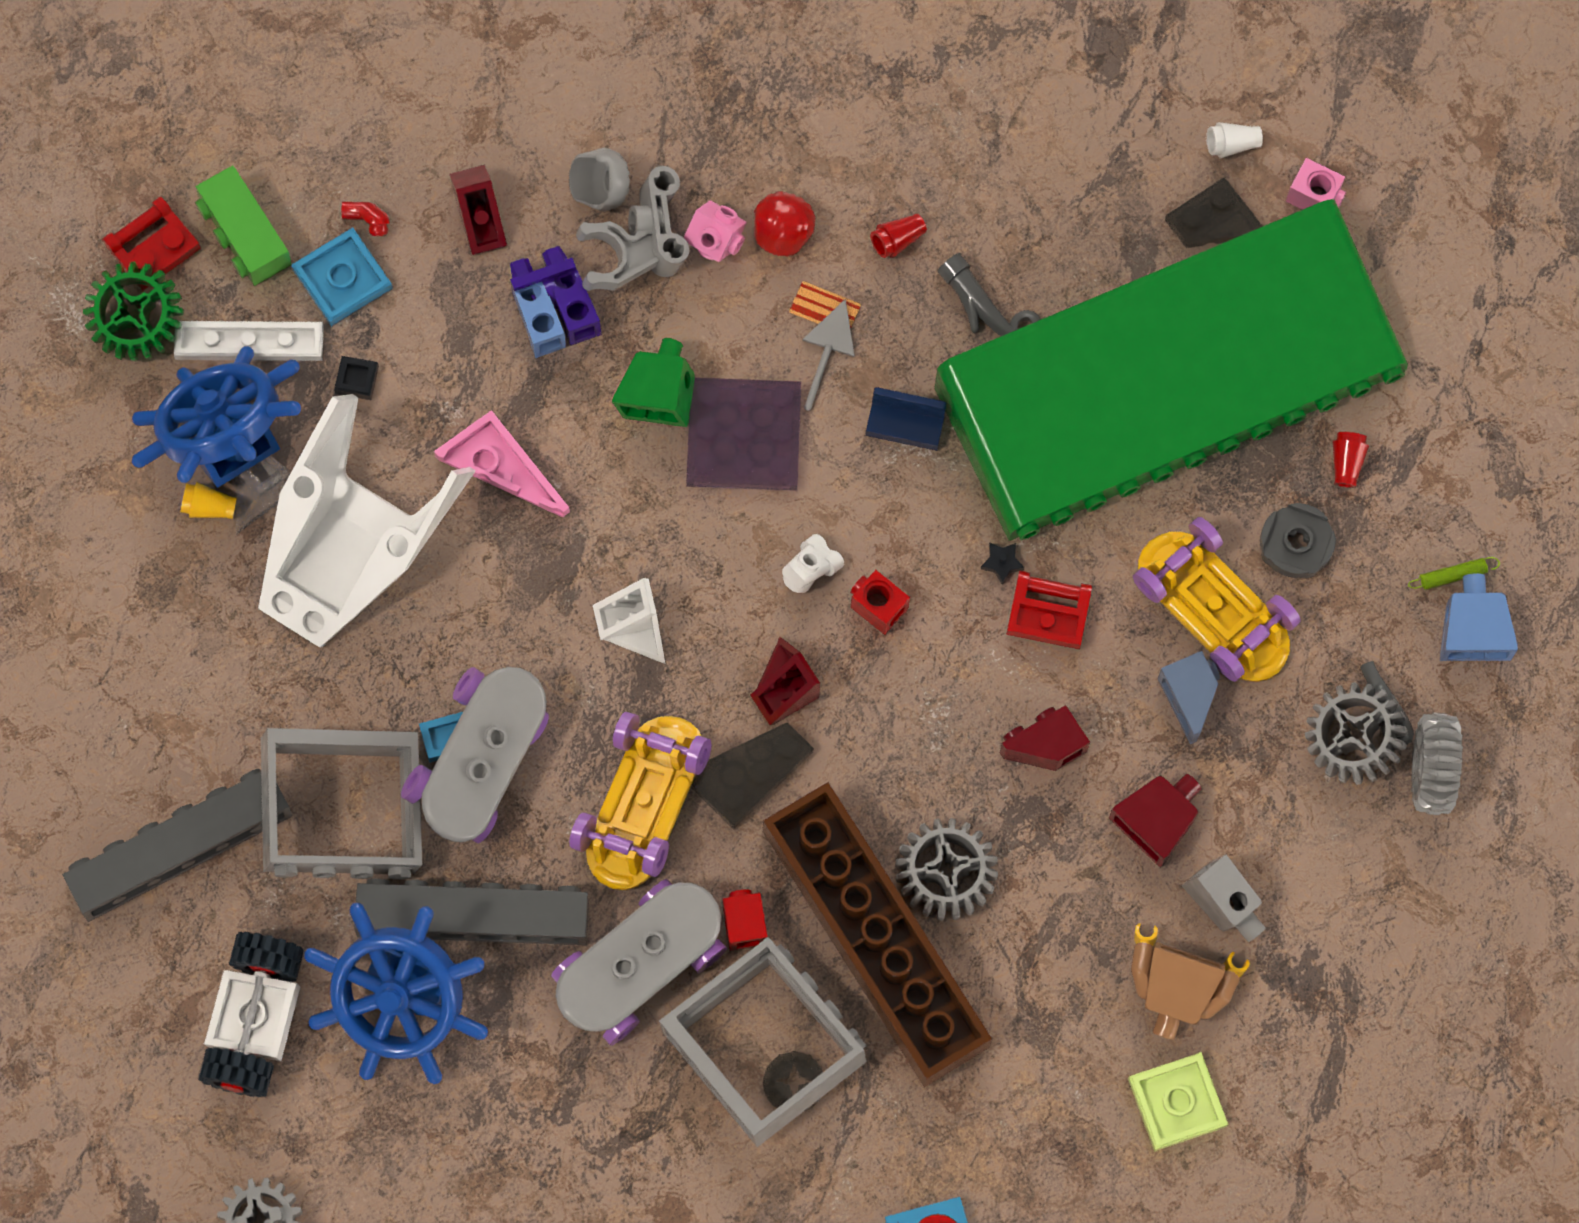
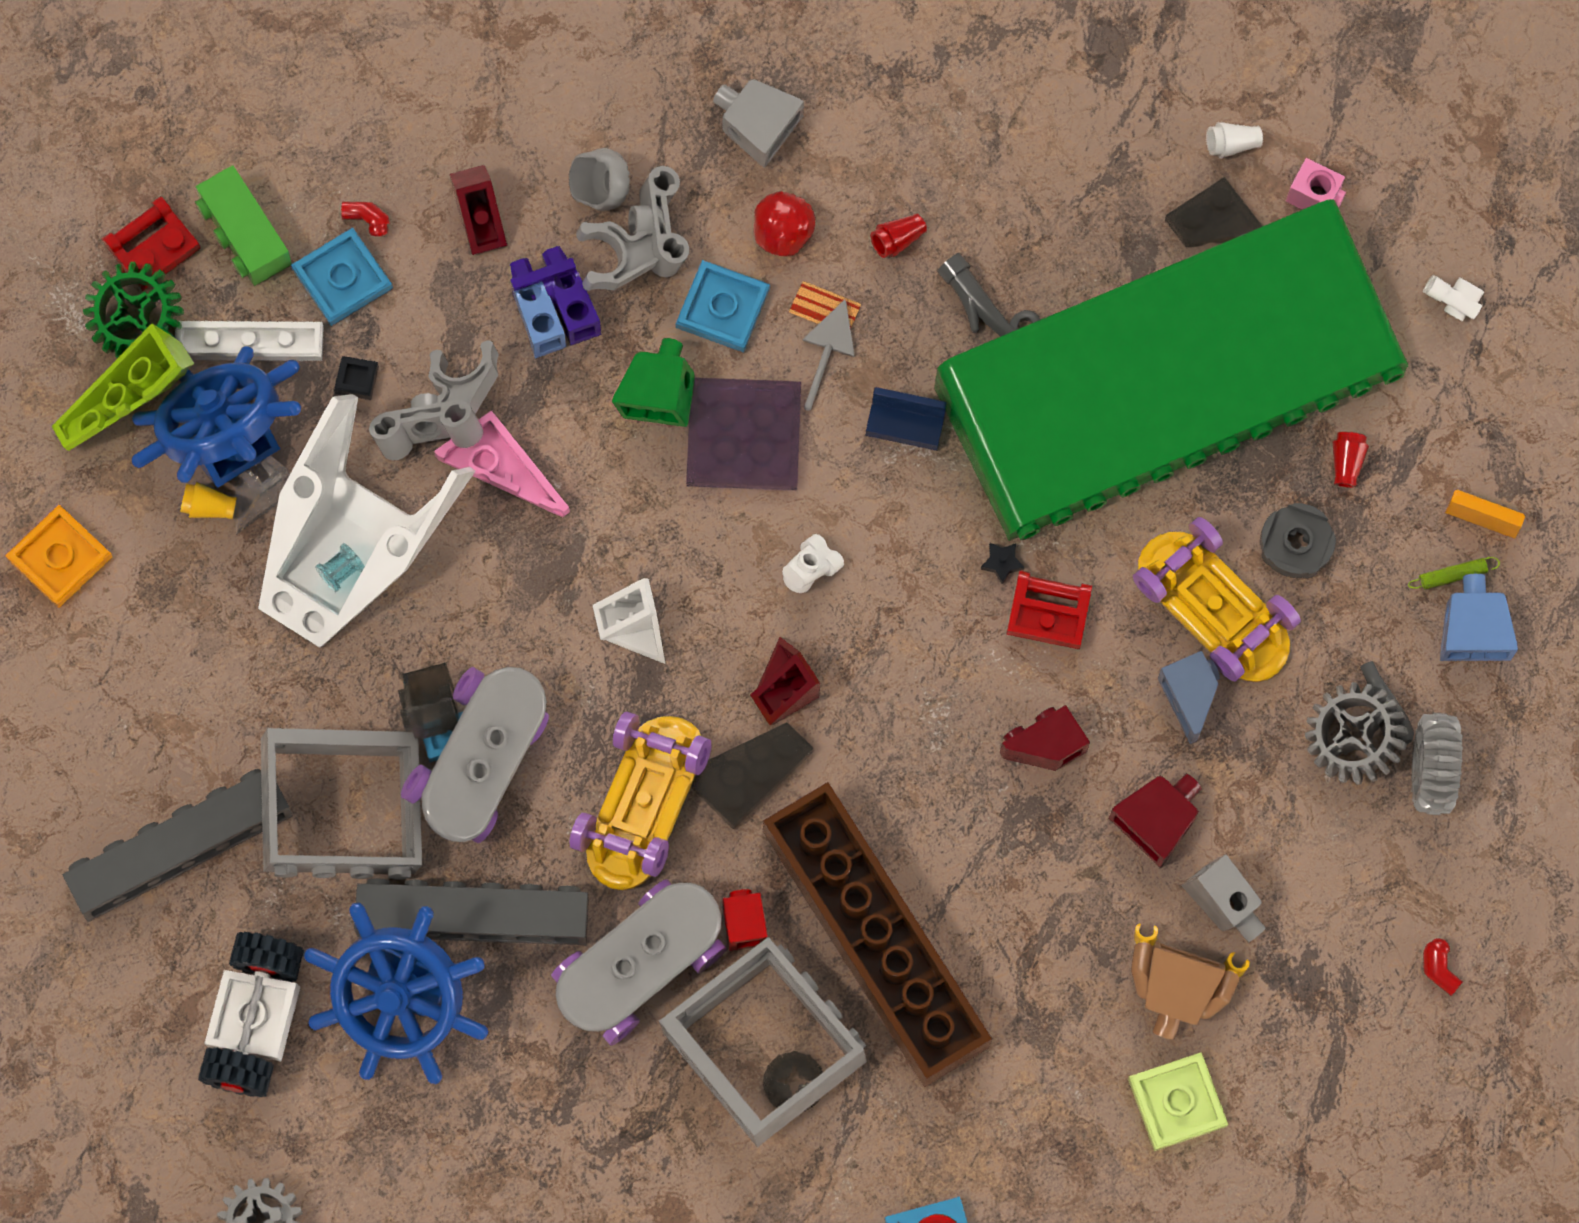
(58, 556): none -> light orange tile
(135, 378): none -> lime wedge
(340, 567): none -> clear light blue bush
(428, 701): none -> clear smoke window
(442, 415): none -> light grey piece
(715, 231): bright pink brick -> none
(722, 306): none -> dark azure tile
(759, 118): none -> light grey torso
(883, 616): red brick -> none
(931, 874): light grey gear -> none
(1436, 966): none -> red arm
(1460, 300): none -> white plate
(1485, 513): none -> light orange tile

